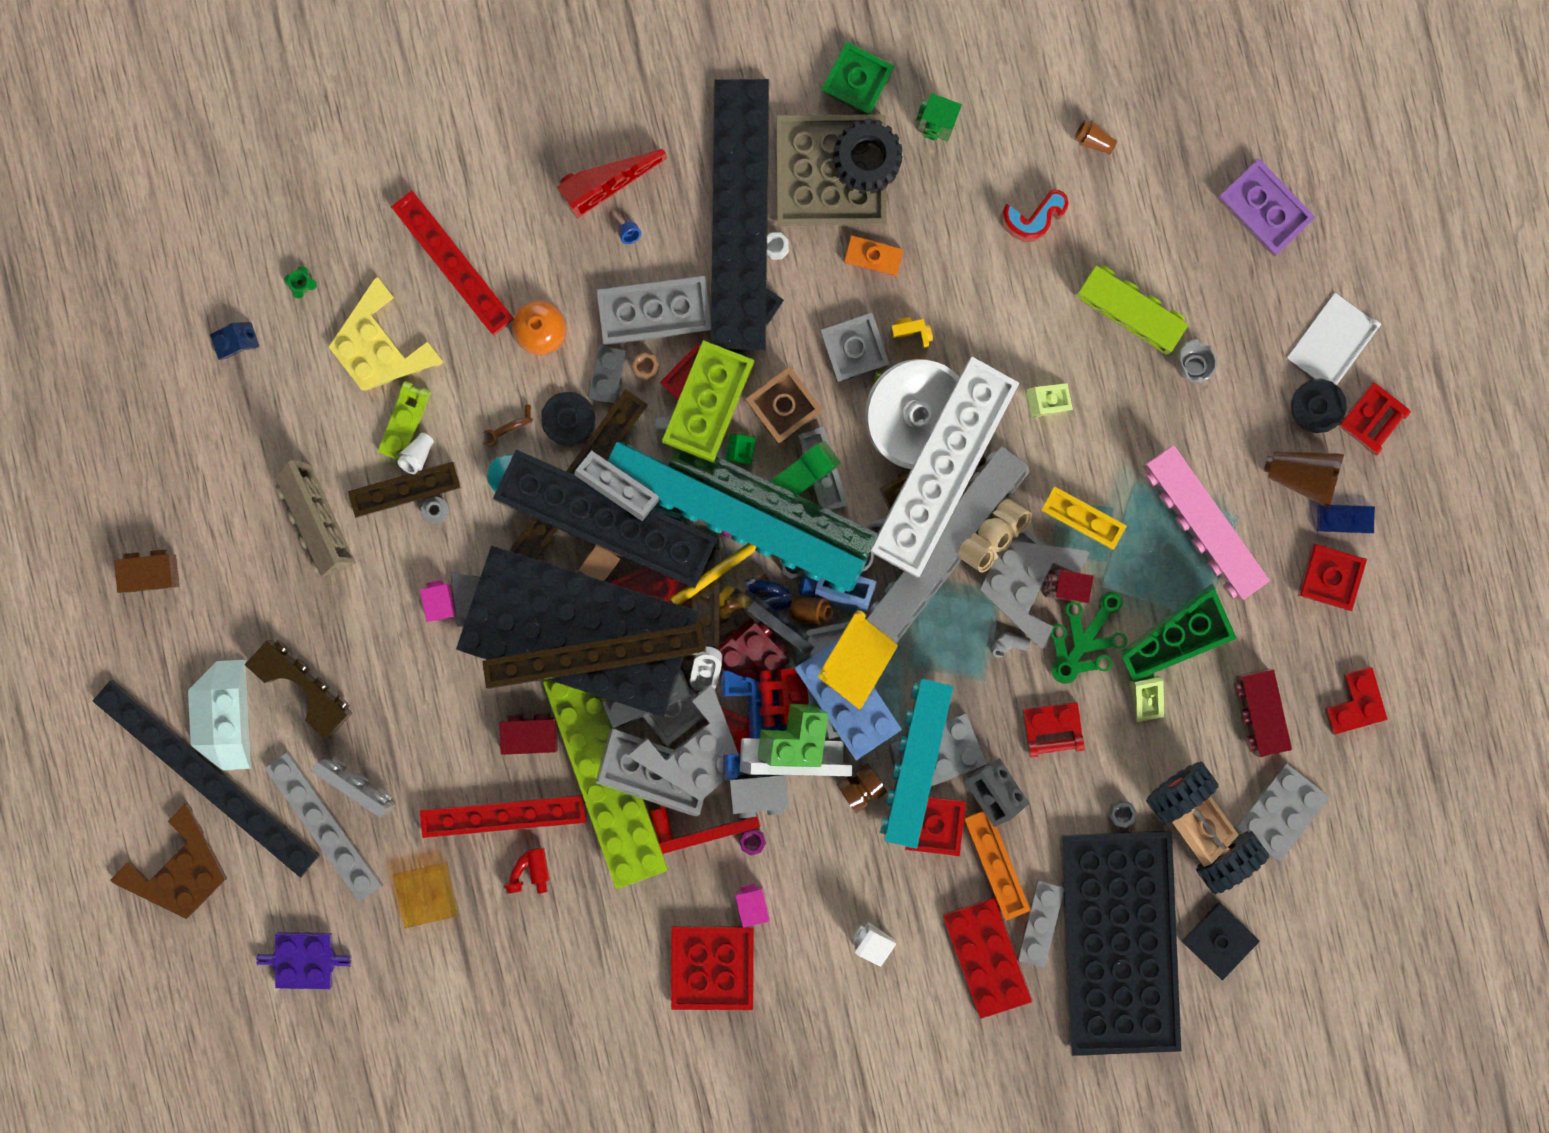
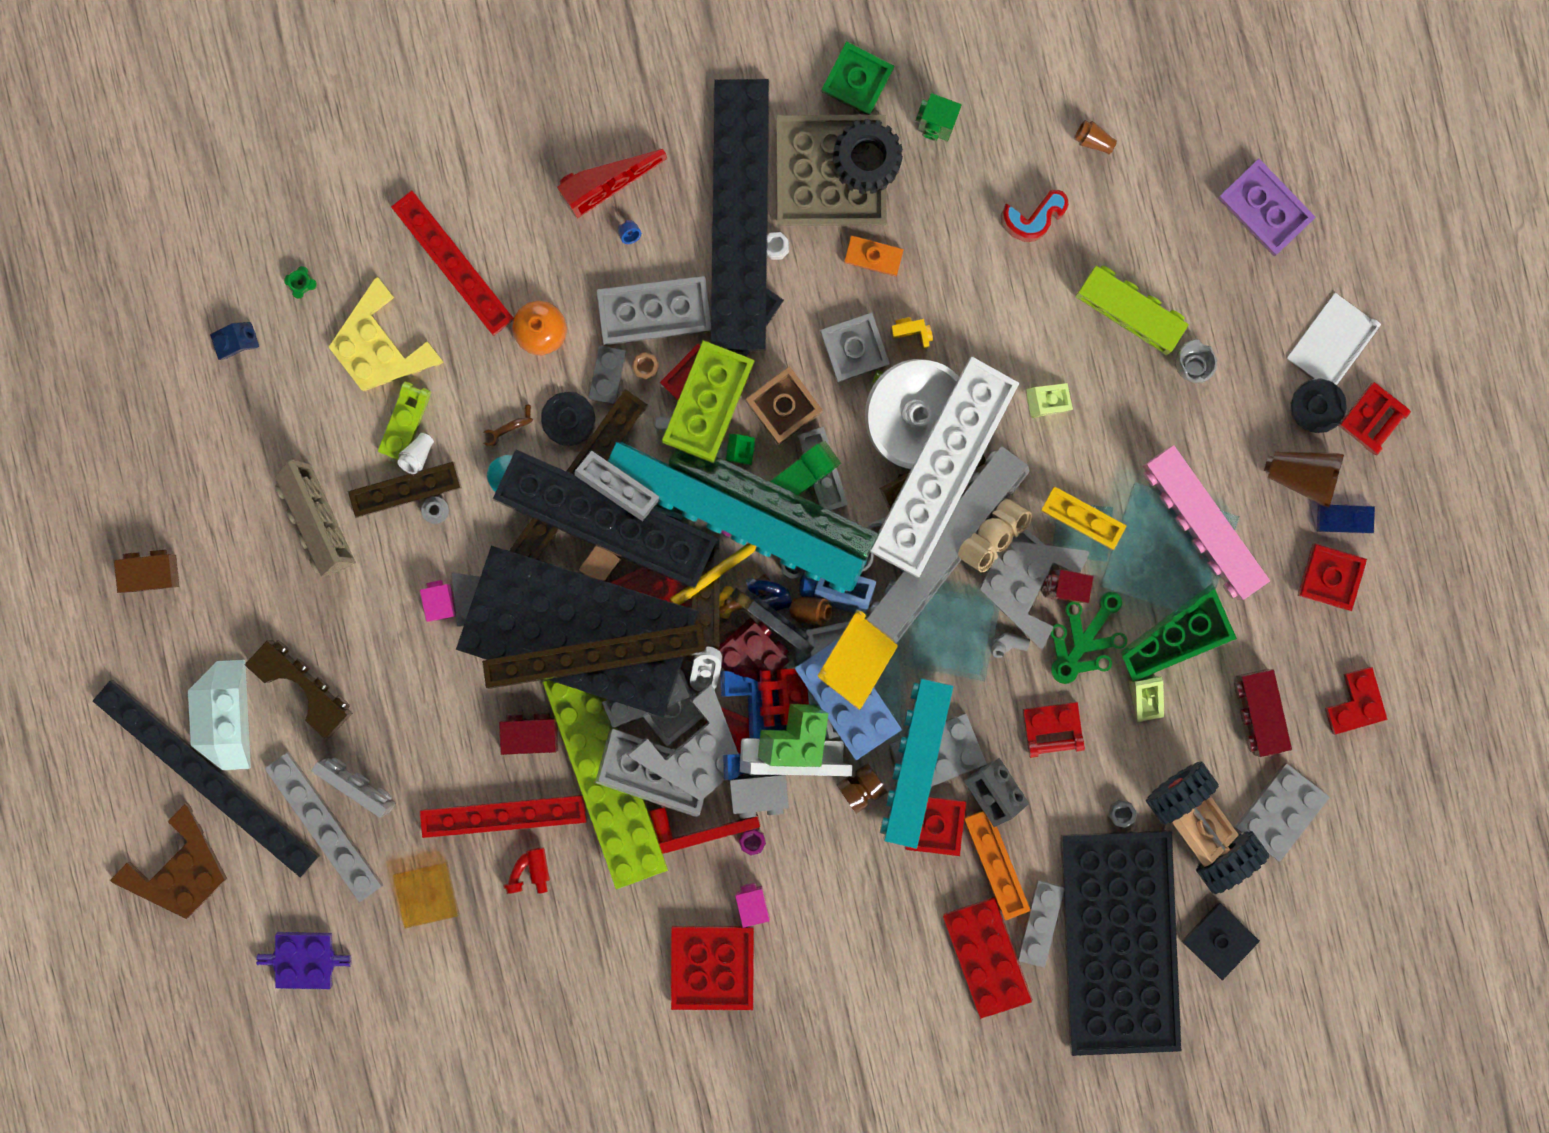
(872, 944): white slope -> none

